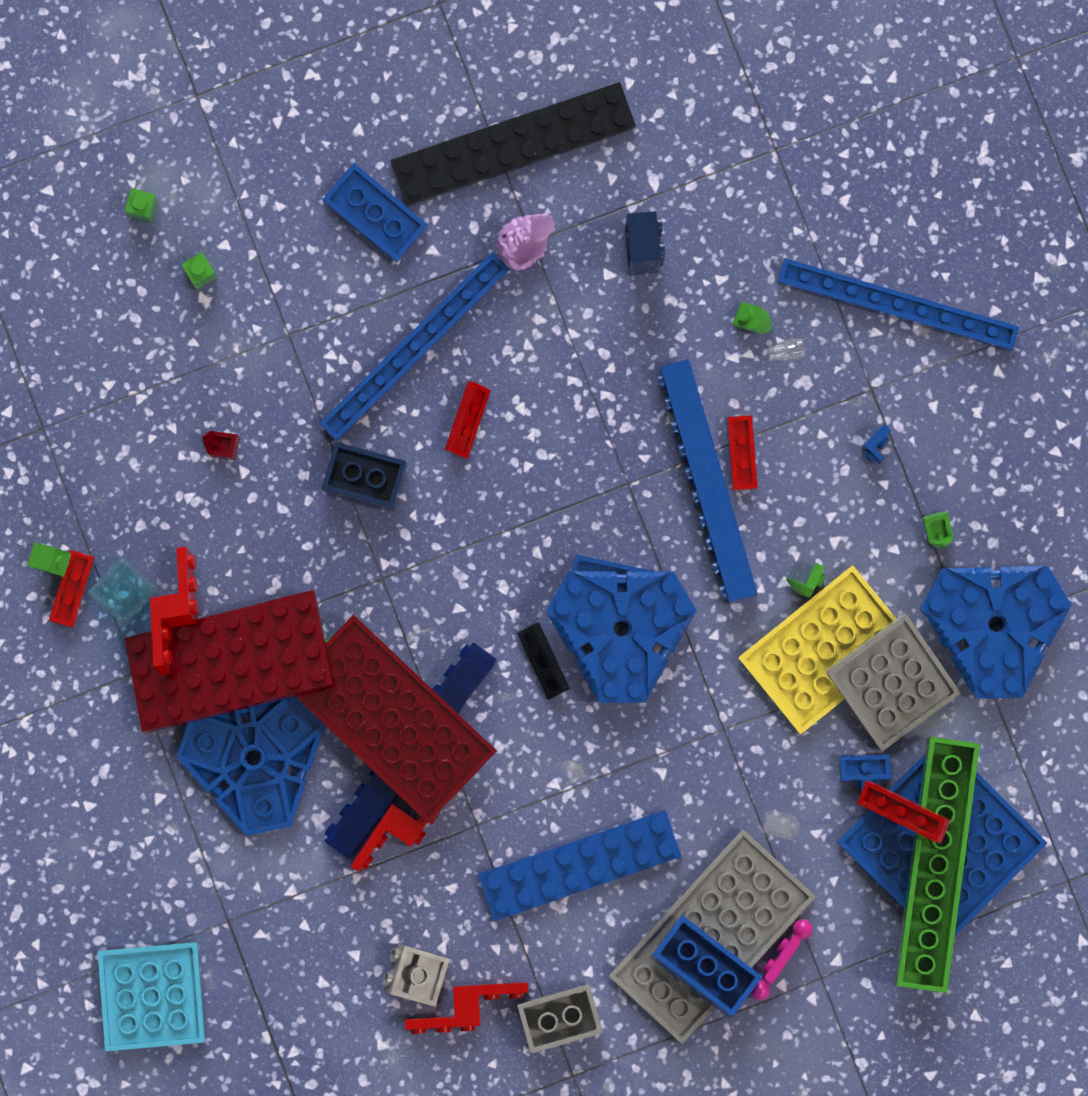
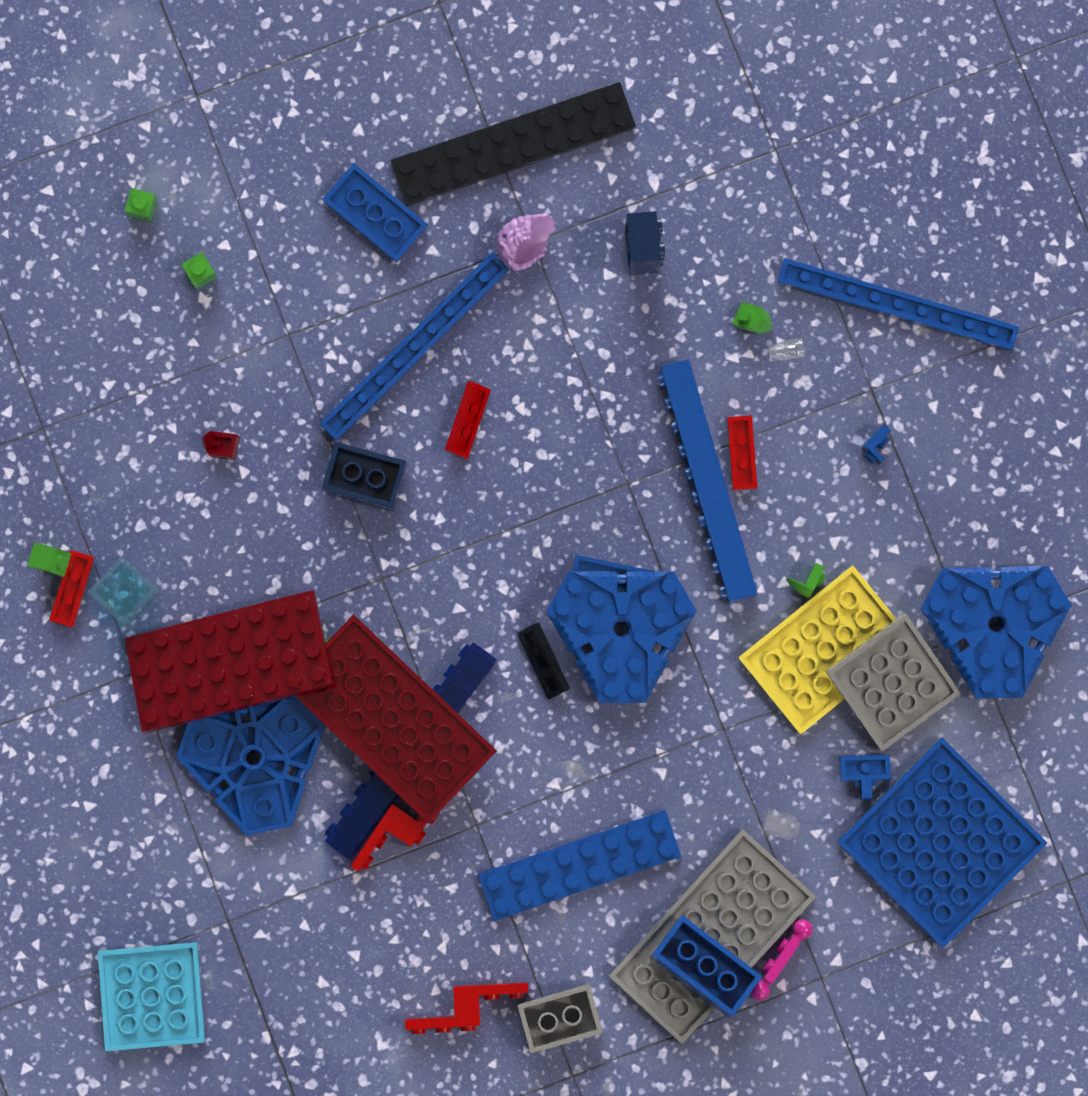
(174, 610): red bracket -> none
(415, 974): light grey plate -> none
(903, 811): red plate -> none
(937, 867): bright green brick -> none
(938, 529): bright green plate -> none

